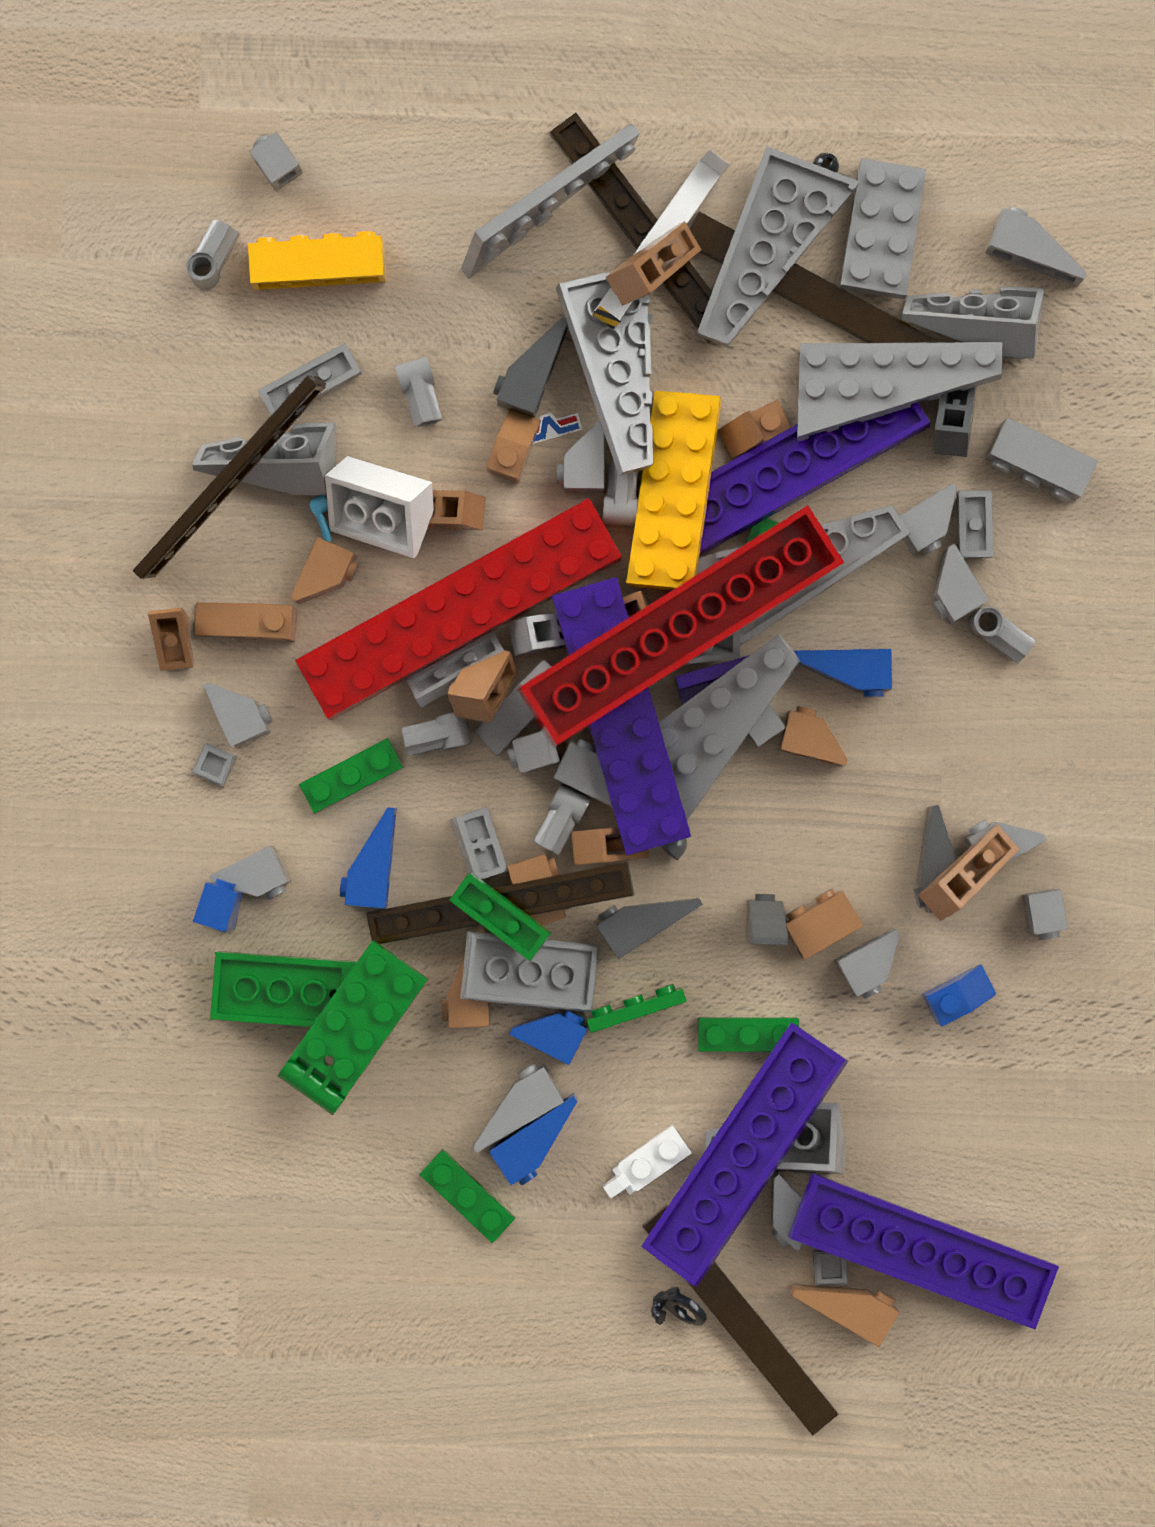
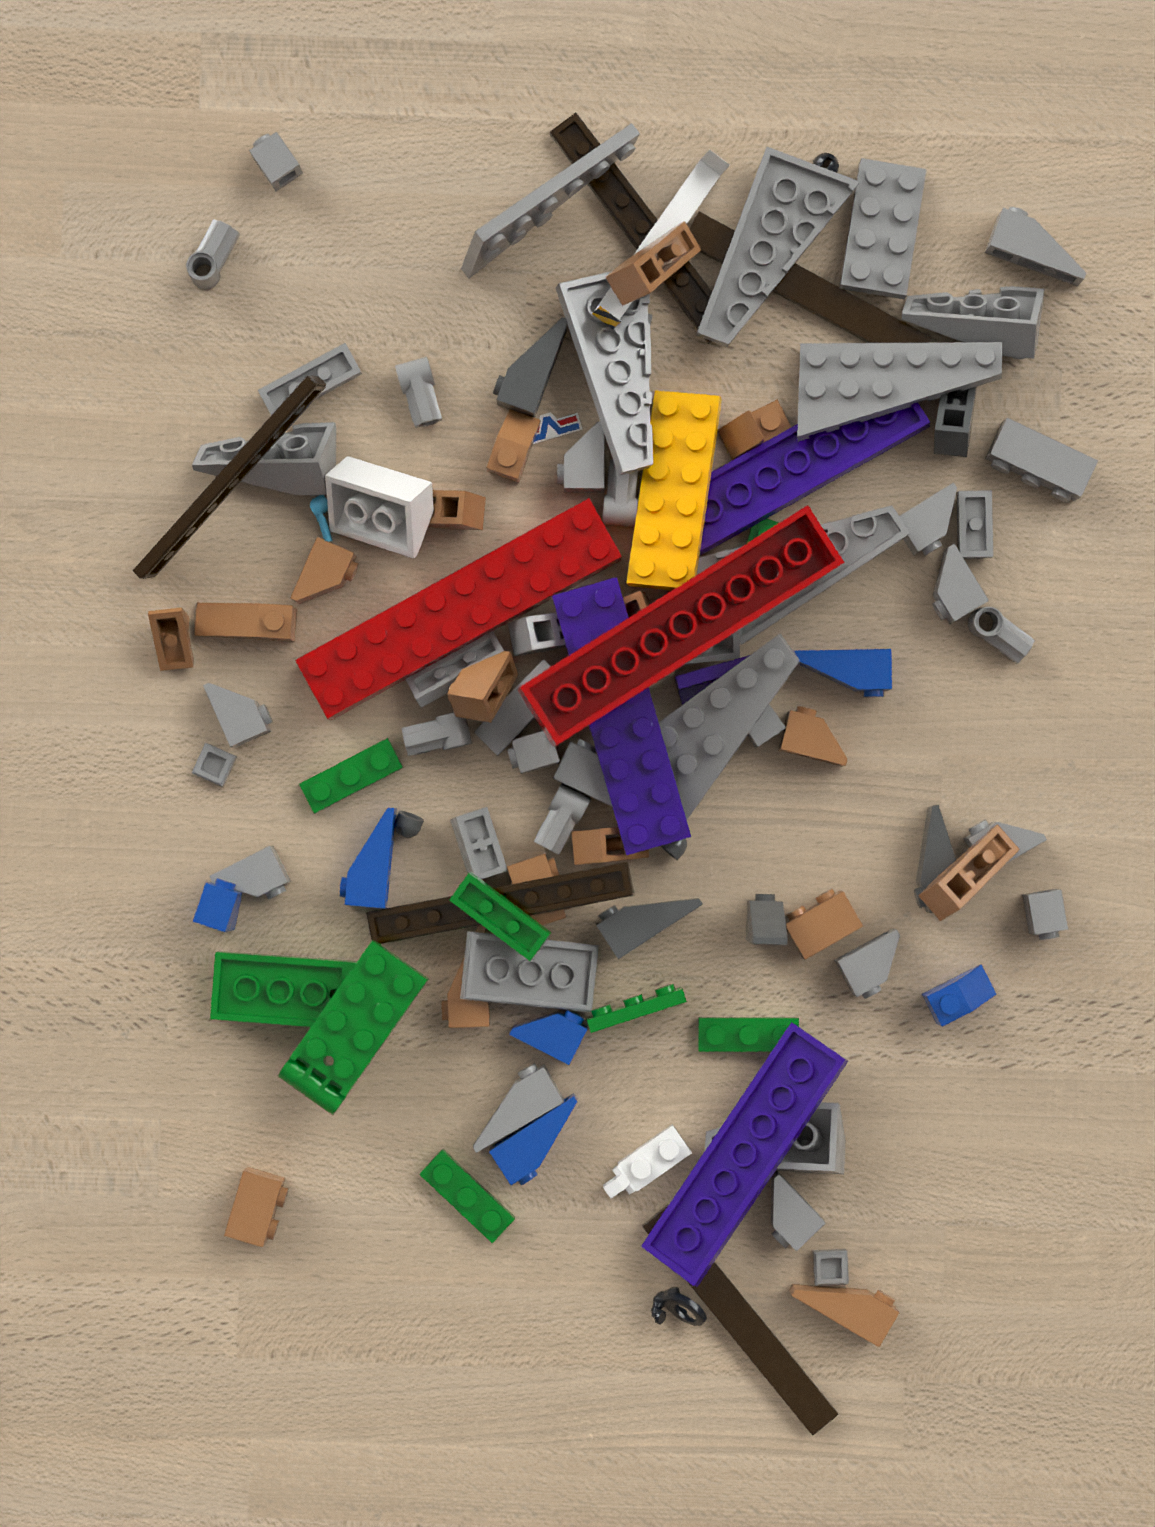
(256, 1206): none -> medium nougat brick
(316, 261): yellow brick -> none
(408, 824): none -> dark grey hinge
(923, 1251): dark purple plate -> none

